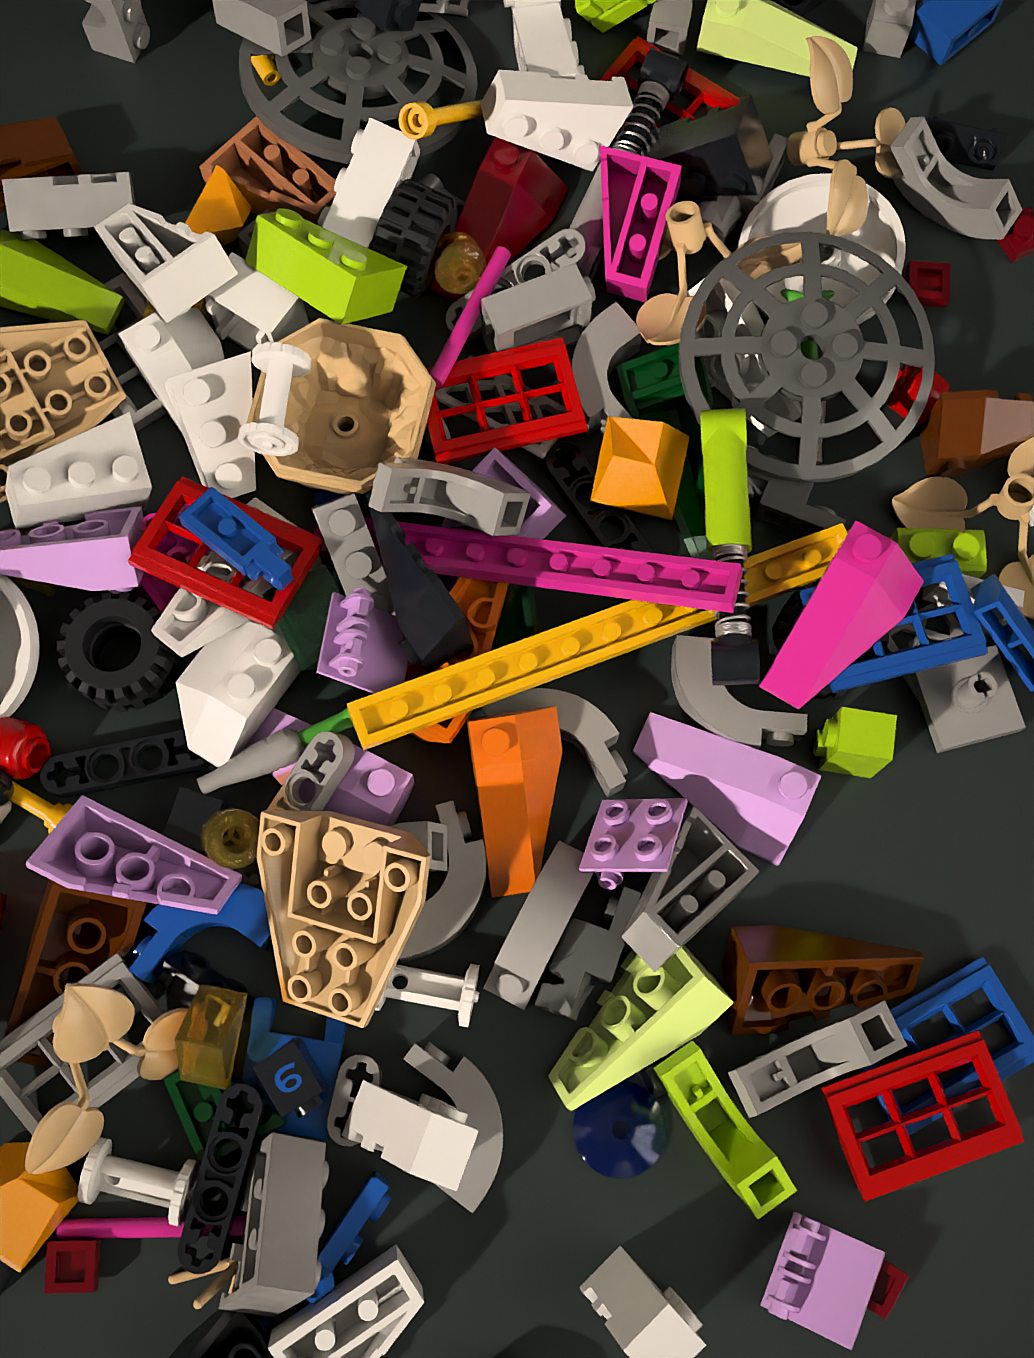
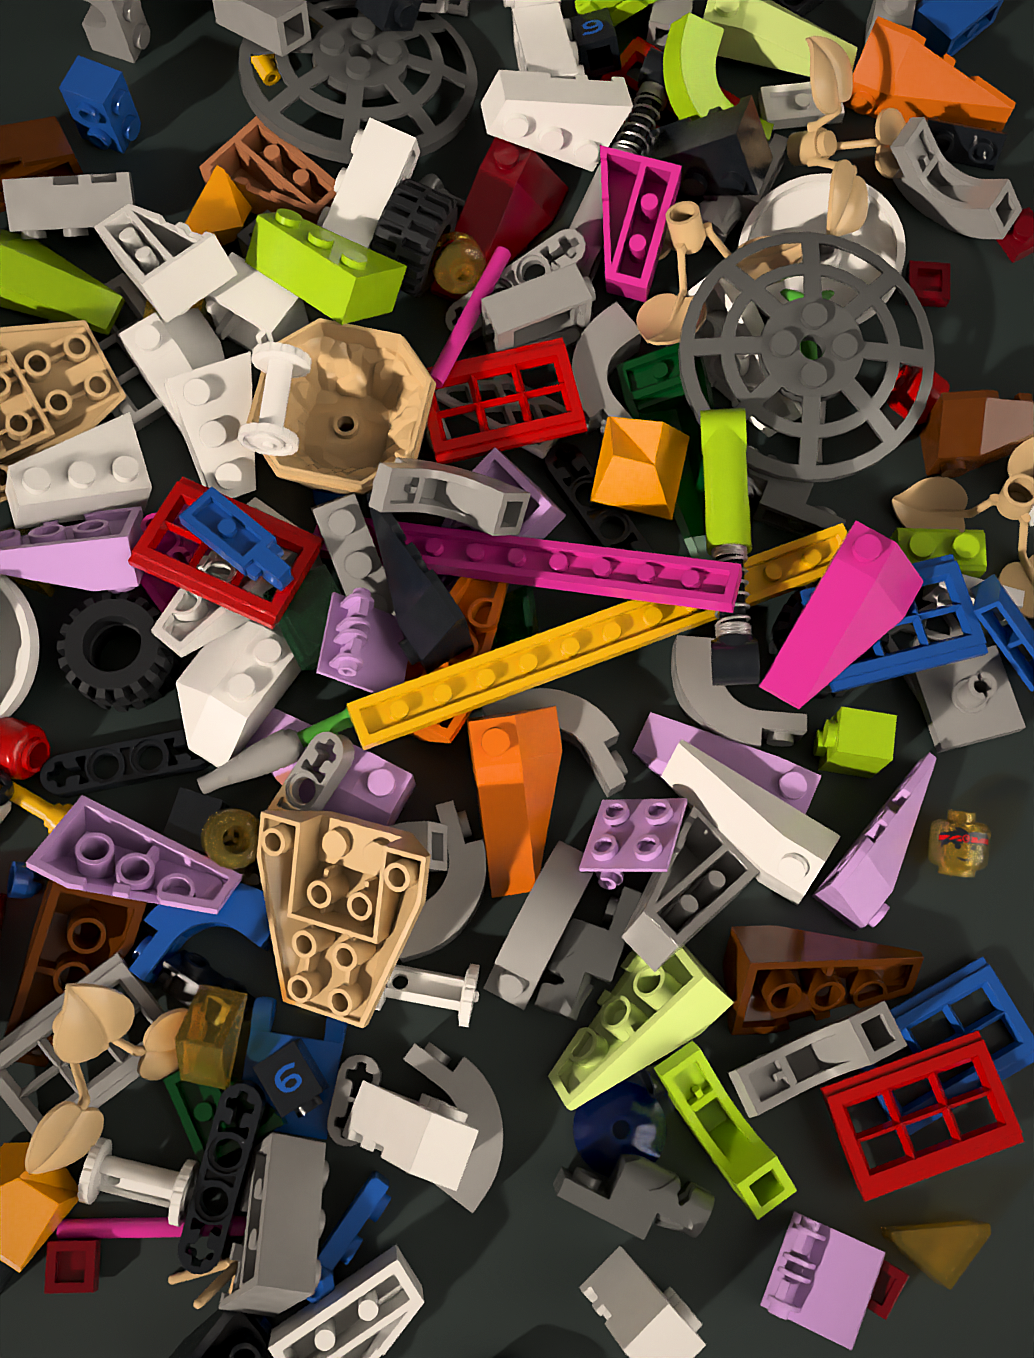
(21, 883): none -> blue hinge
(100, 104): none -> blue brick
(420, 119): yellow piece -> none
(596, 42): none -> black brick
(637, 1195): none -> dark grey plate
(691, 70): none -> lime arch
(766, 830): none -> white wedge
(791, 106): none -> white plate
(870, 867): none -> lavender wedge
(918, 83): none -> orange wedge
(940, 1248): none -> clear yellow slope
(959, 844): none -> clear yellow head

